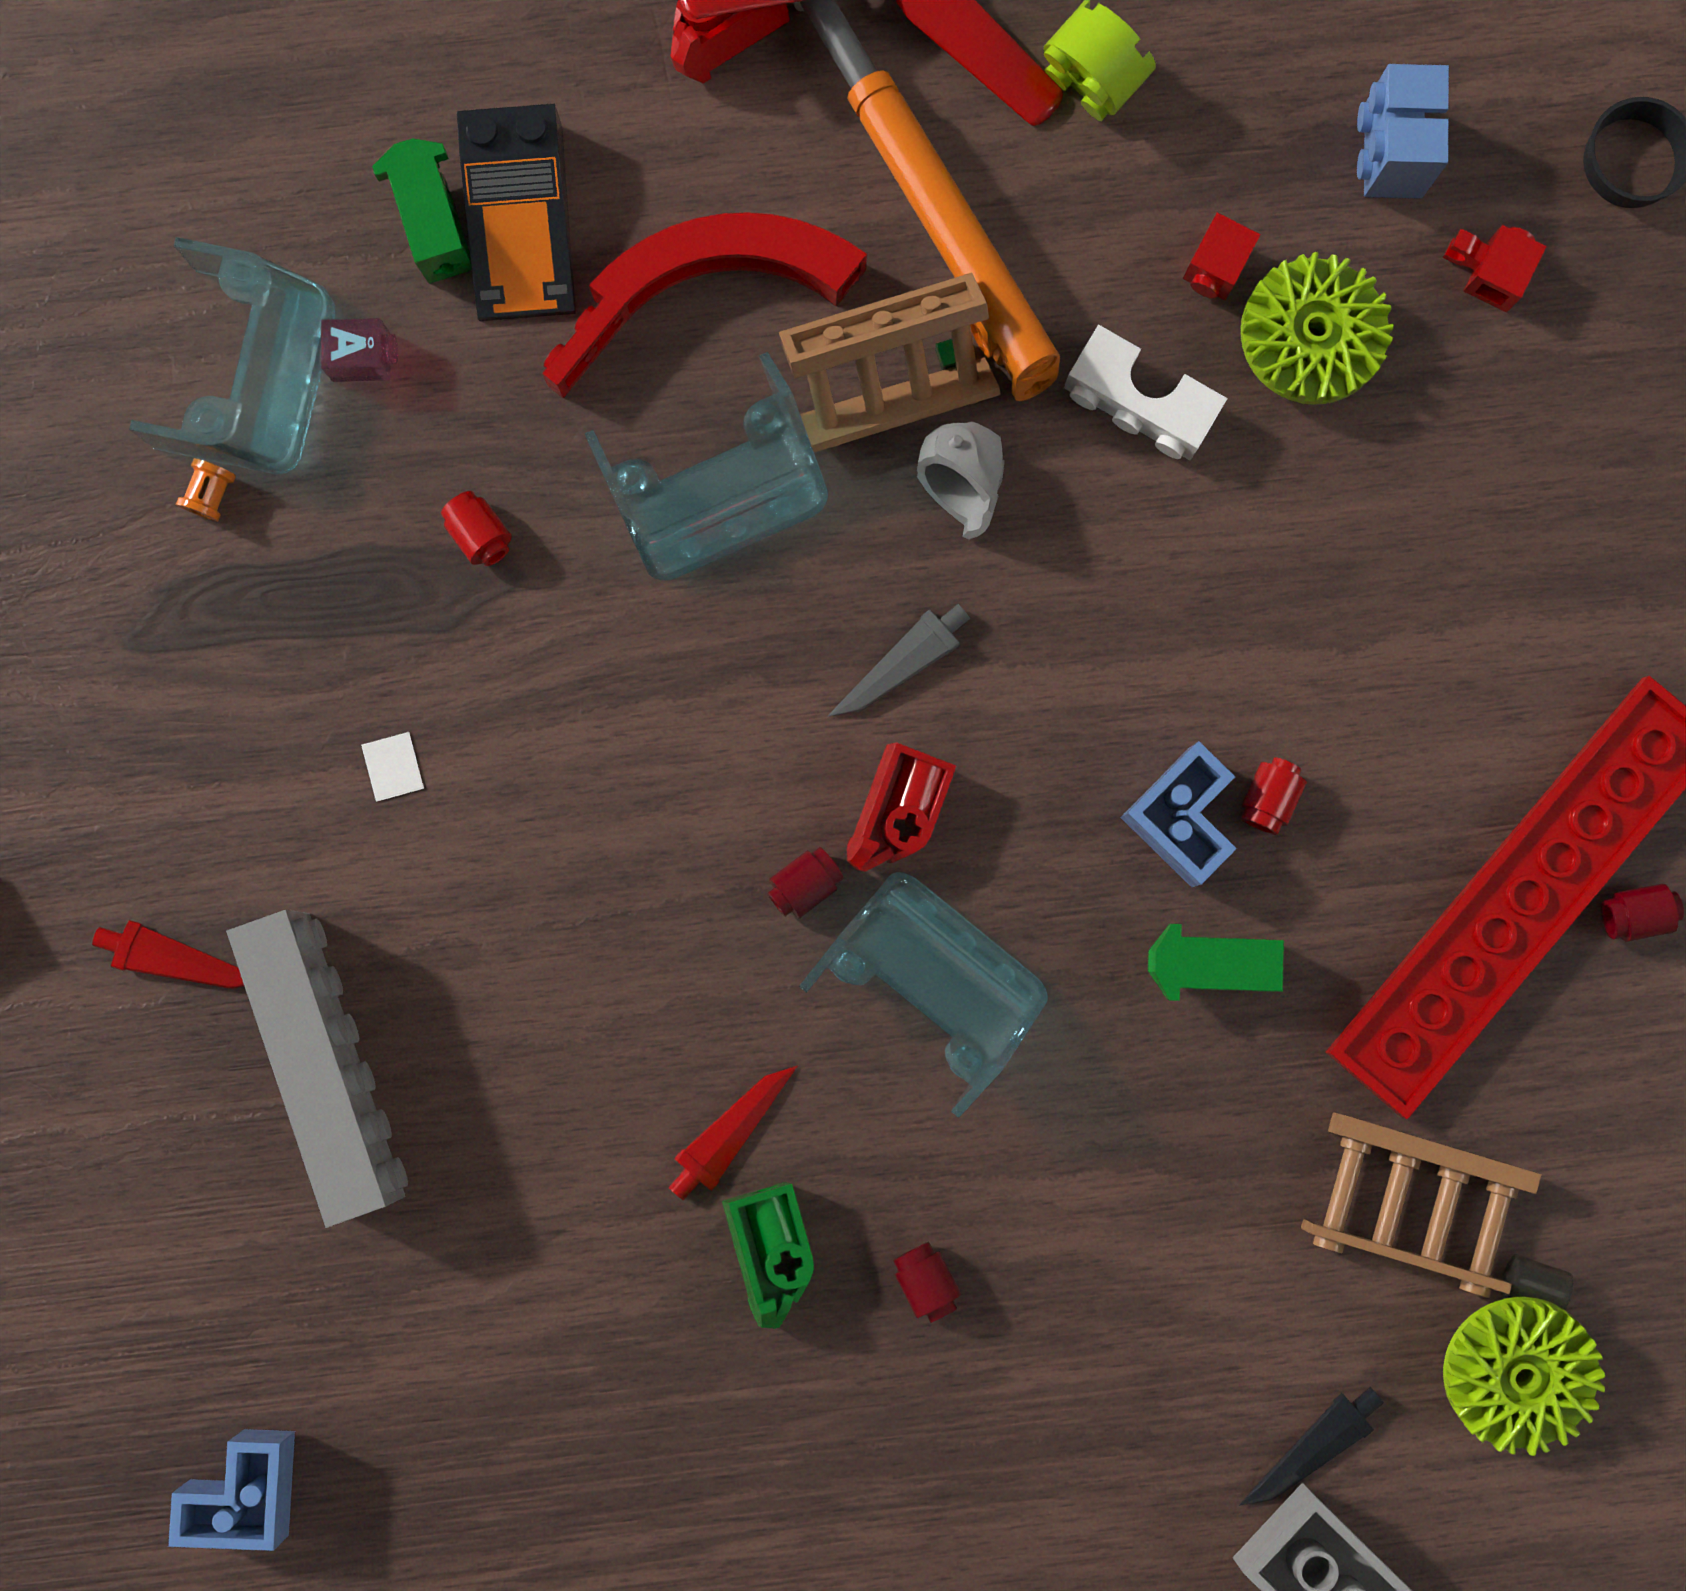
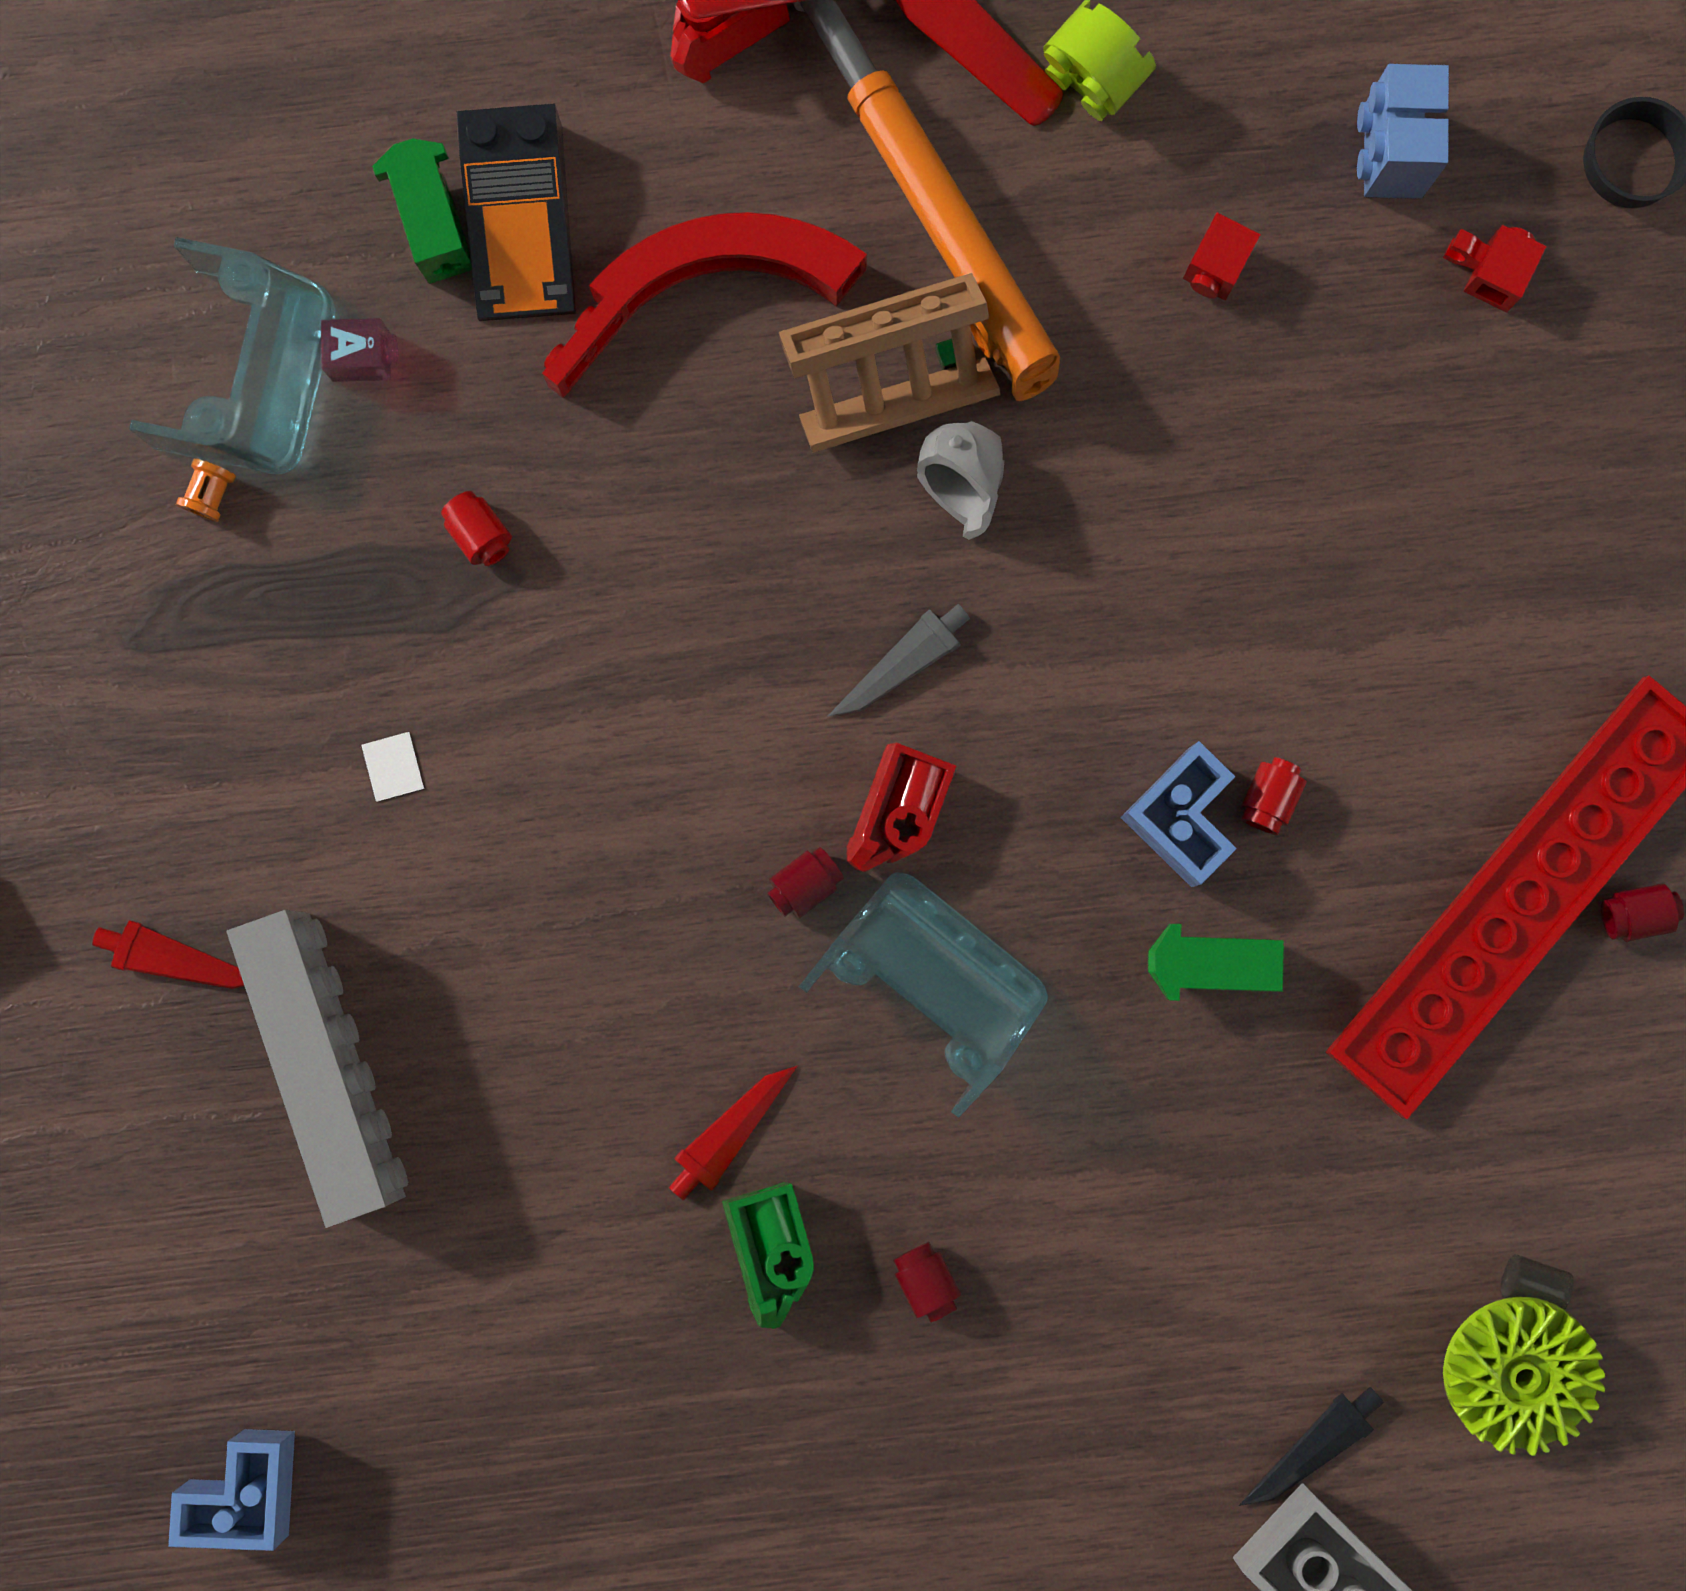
(726, 498): clear light blue windscreen -> none
(1174, 421): white arch -> none
(1333, 302): lime wheel -> none
(1454, 1168): medium nougat fence -> none

